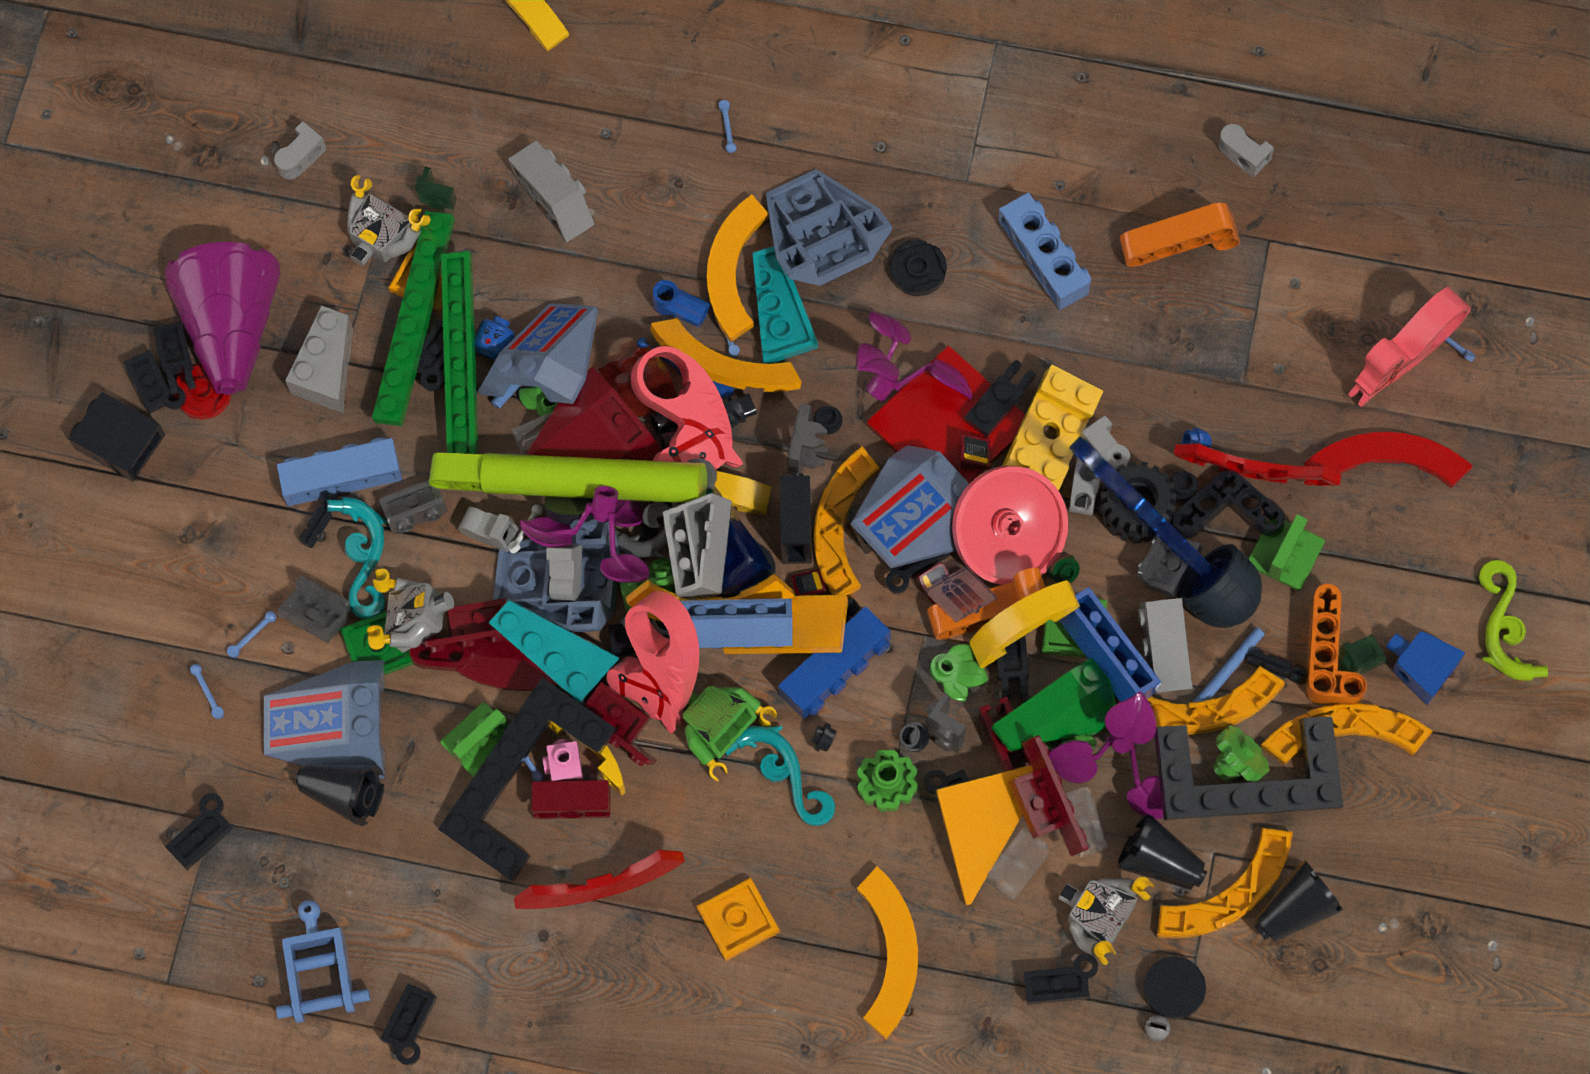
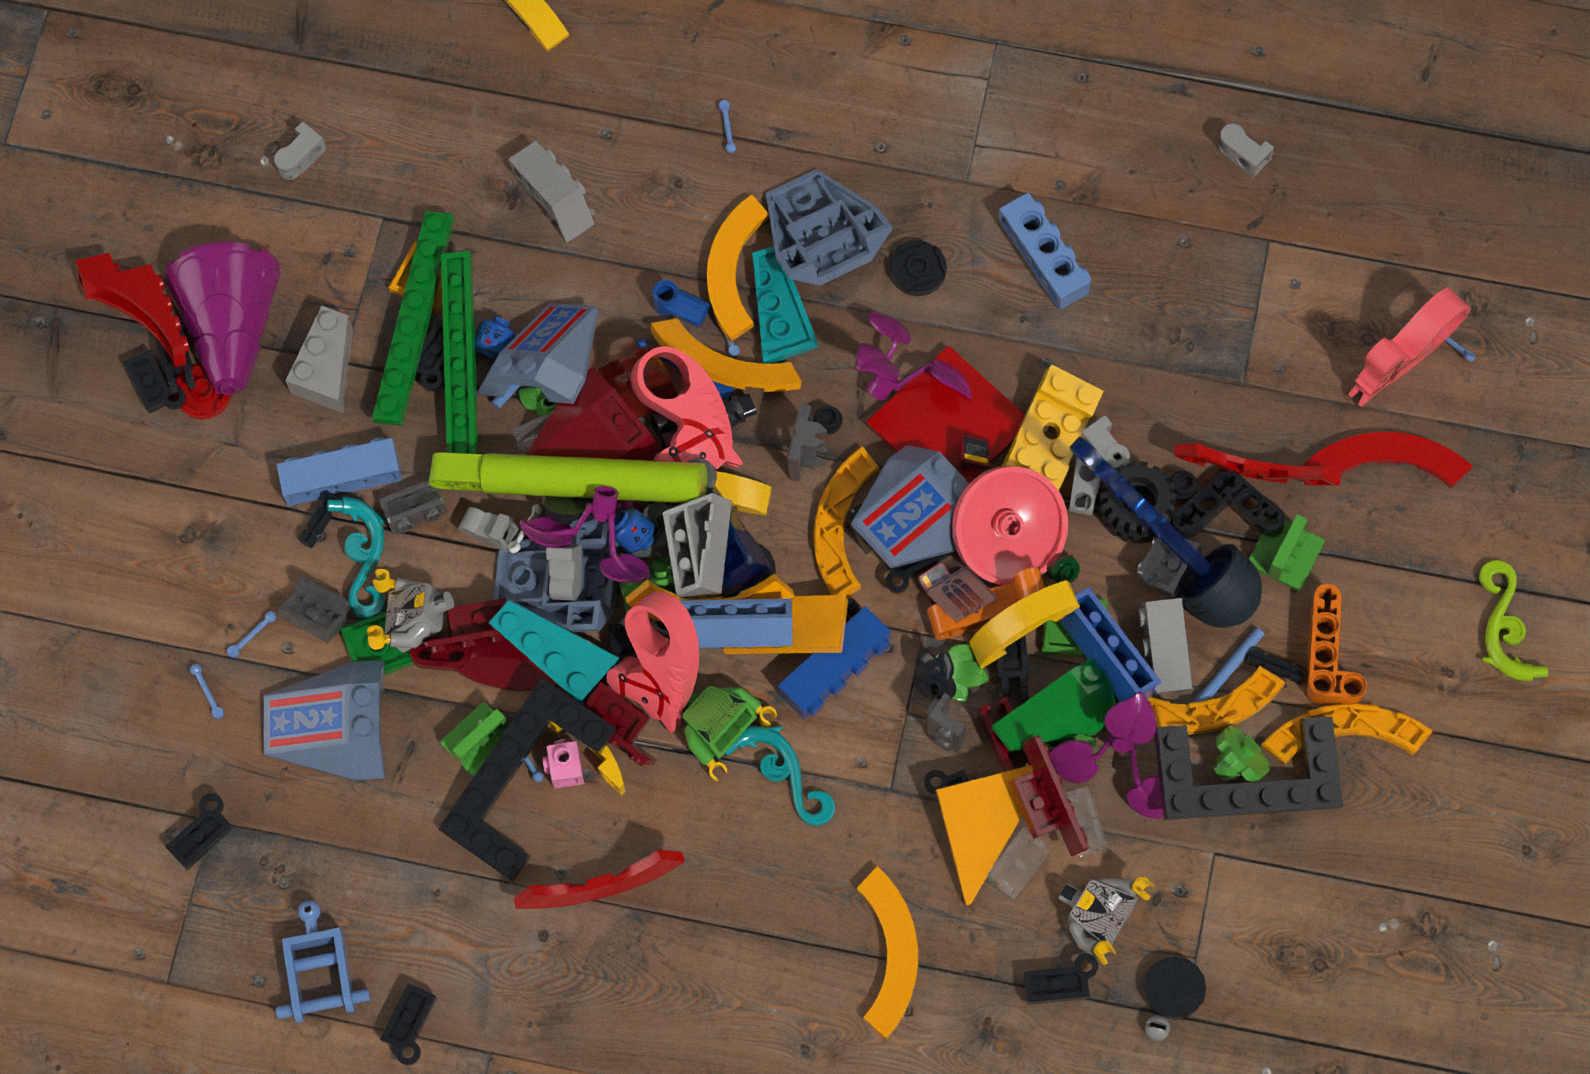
(116, 436): black brick -> none
(138, 295): none -> red arch
(343, 788): black cone -> none
(378, 227): light grey torso -> none
(434, 194): clear green bracket -> none
(571, 799): dark red piece -> none
(633, 530): none -> blue head
(738, 919): light orange tile -> none
(795, 519): black brick -> none
(808, 583): slope -> none
(823, 737): black plate -> none
(887, 780): bright green plant -> none
(914, 736): black plate -> none
(934, 674): none -> black plate
(998, 400): black hinge -> none
(1161, 856): black cone -> none
(1179, 234): orange beam -> none
(1197, 435): blue plate -> none
(1236, 900): light orange tile -> none
(1297, 905): black cone -> none
(1361, 655): clear green bracket -> none
(1424, 663): blue torso -> none

